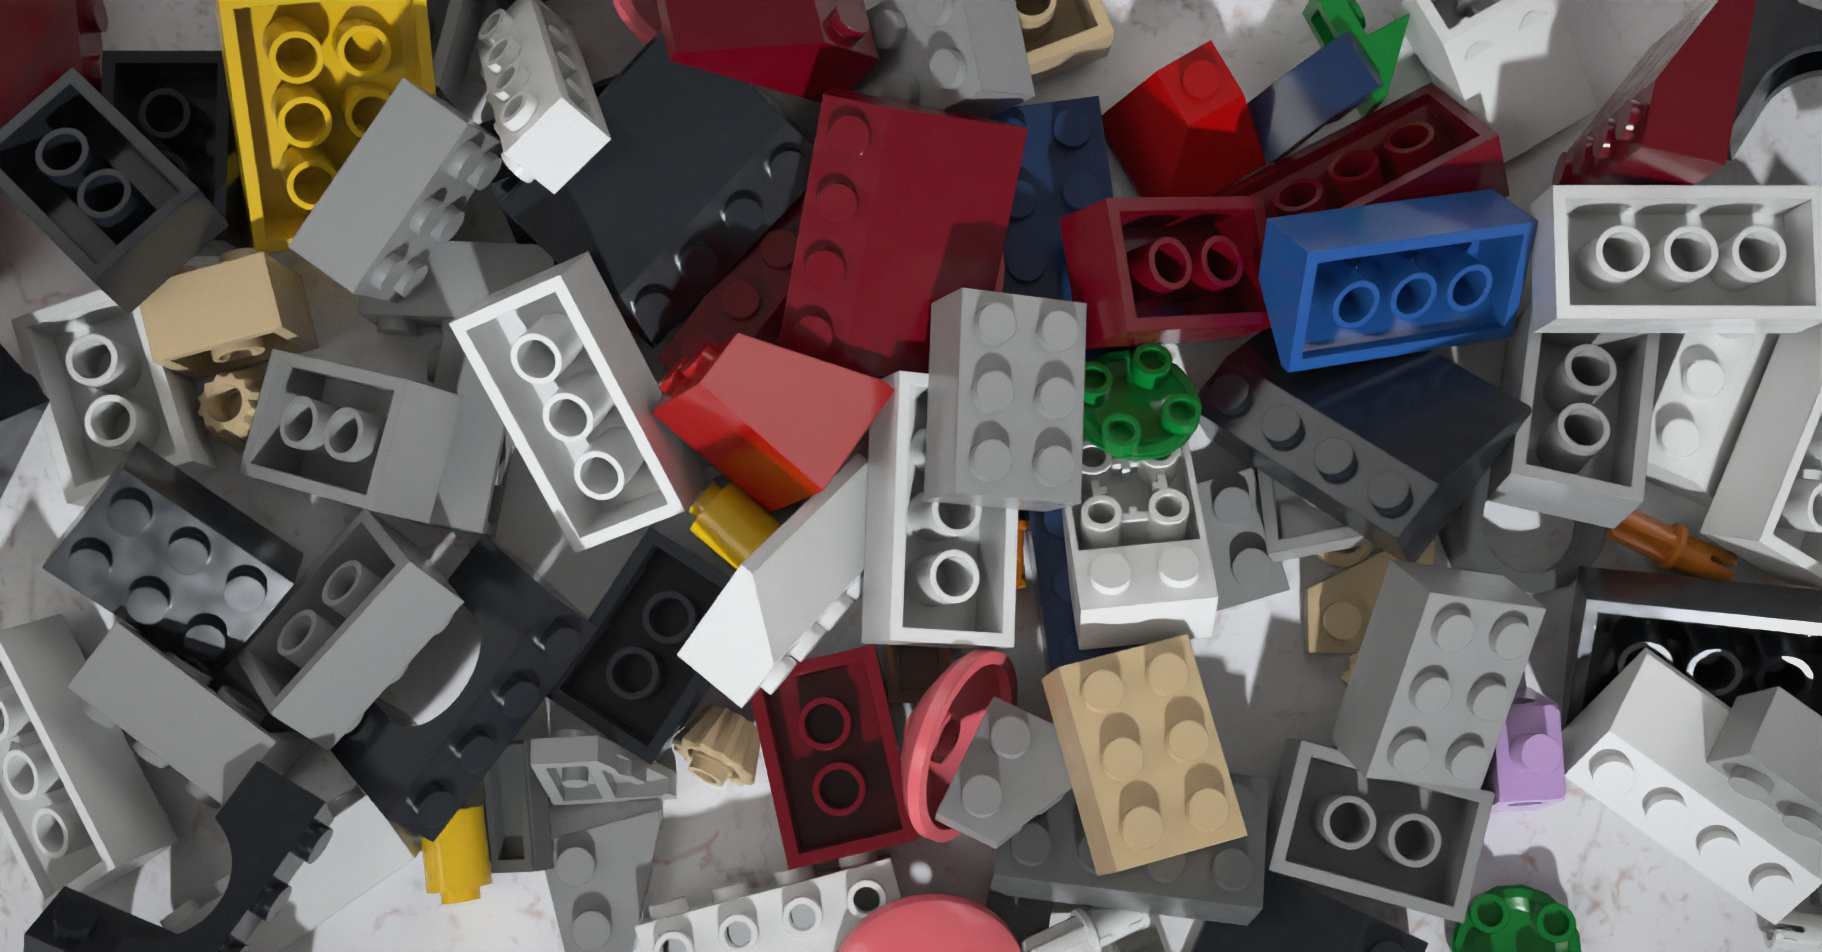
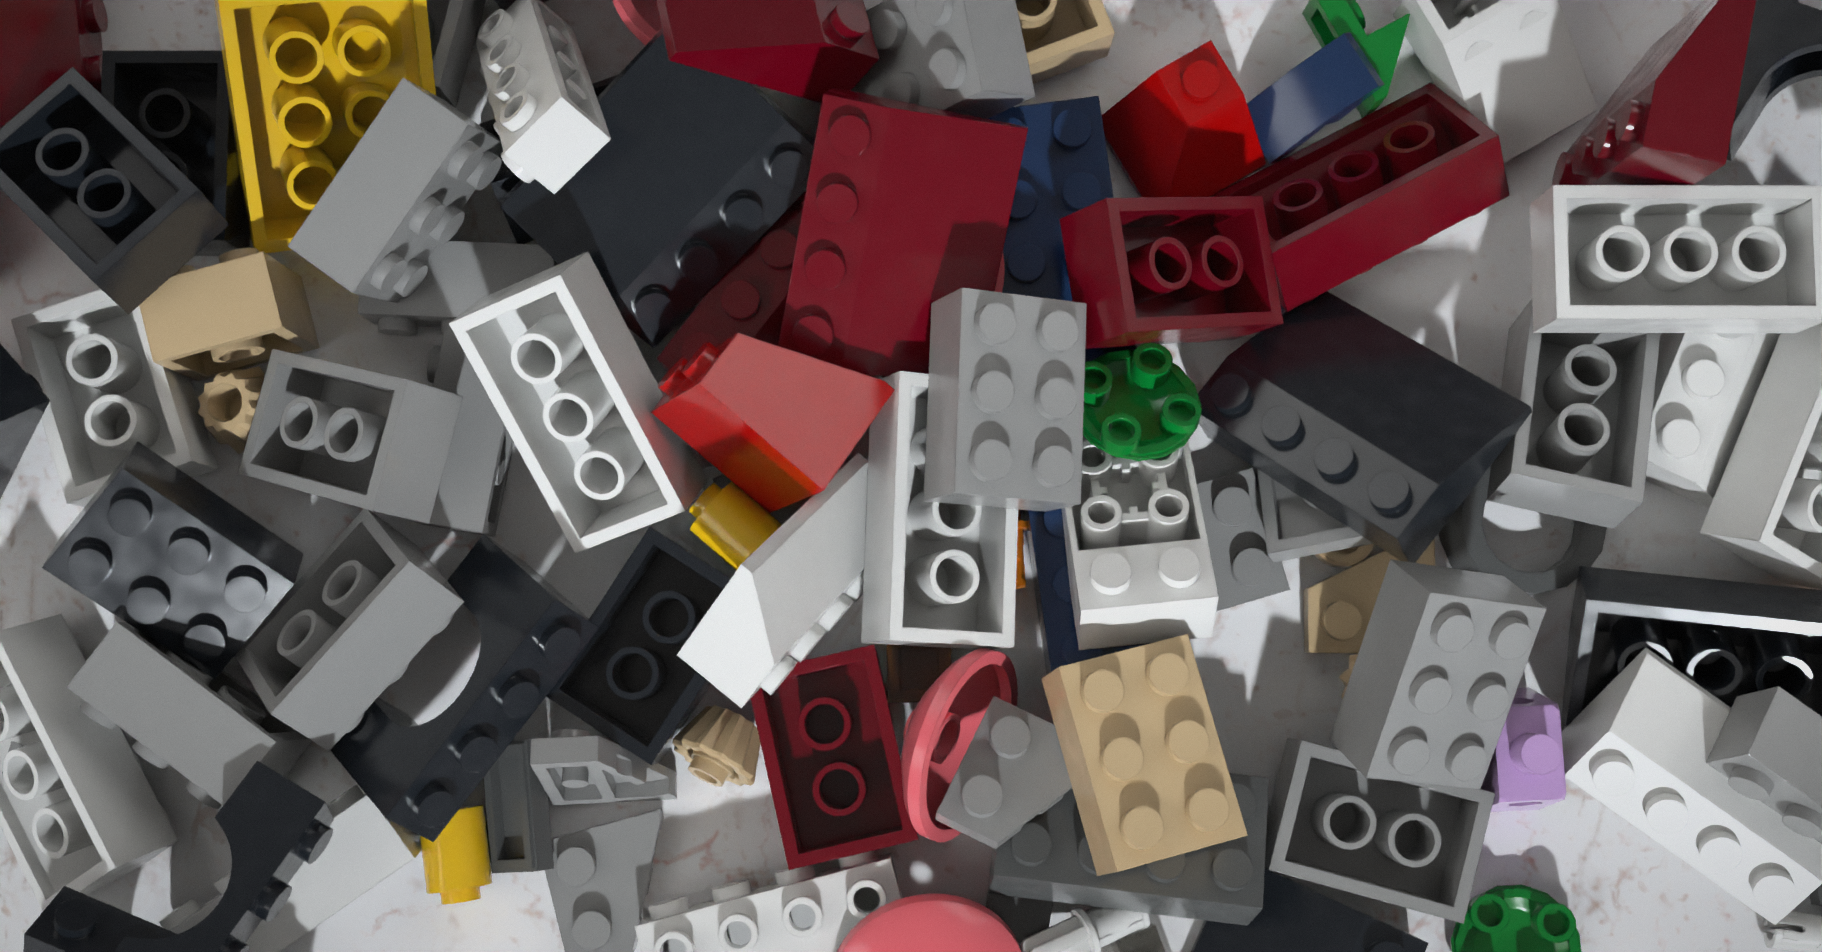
(1394, 277): blue slope -> none
(1673, 547): orange axle -> none

